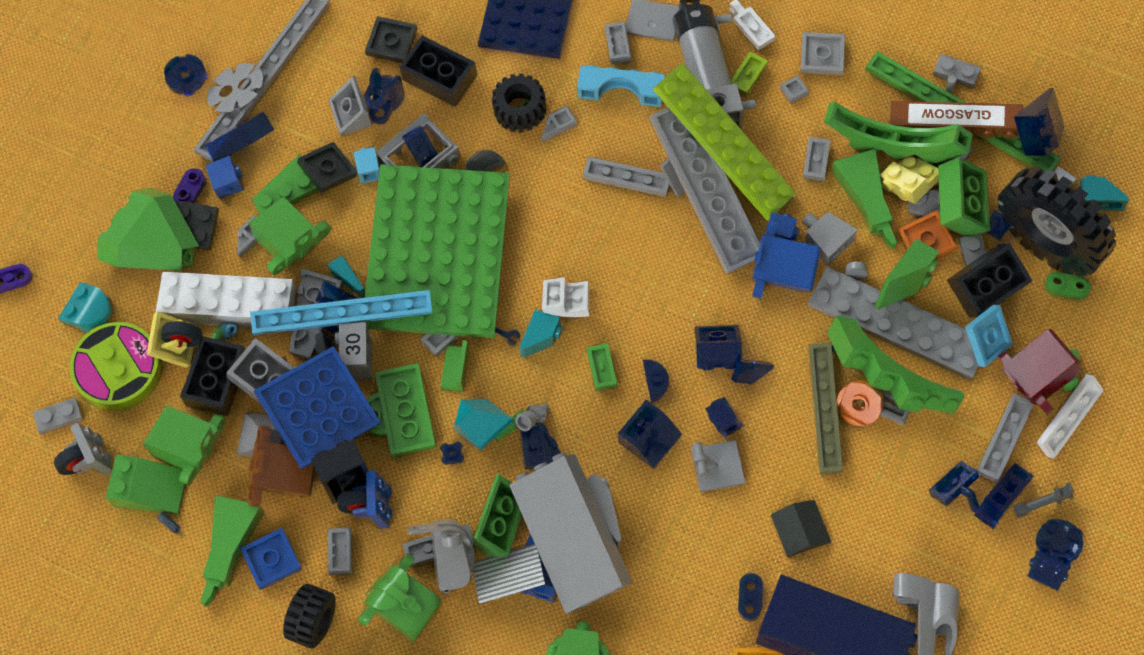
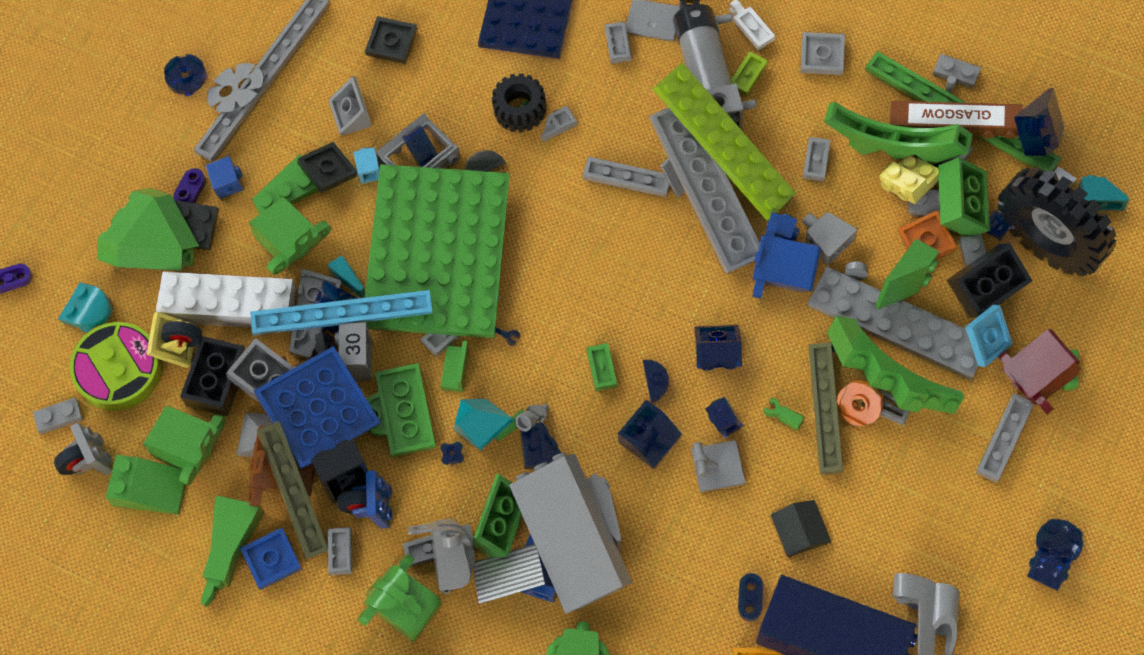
(168, 522): sand blue piece -> none
(224, 331): arm -> none
(239, 137): clear blue slope -> none
(245, 238): light grey tile -> none
(292, 489): none -> olive plate
(309, 615): black tyre -> none
(386, 93): clear blue piece -> none
(438, 70): black brick -> none
(540, 333): teal slope -> none
(565, 299): white slope -> none
(596, 81): medium azure arch -> none
(750, 371): clear blue tile -> none
(784, 414): none -> bright green bar
(794, 89): light grey tile -> none
(862, 183): bright green piece -> none
(956, 483): clear blue plate -> none
(1003, 495): clear blue slope -> none
(1057, 496): dark grey bar -> none
(1068, 287): bright green plate -> none
(1070, 416): white plate -> none

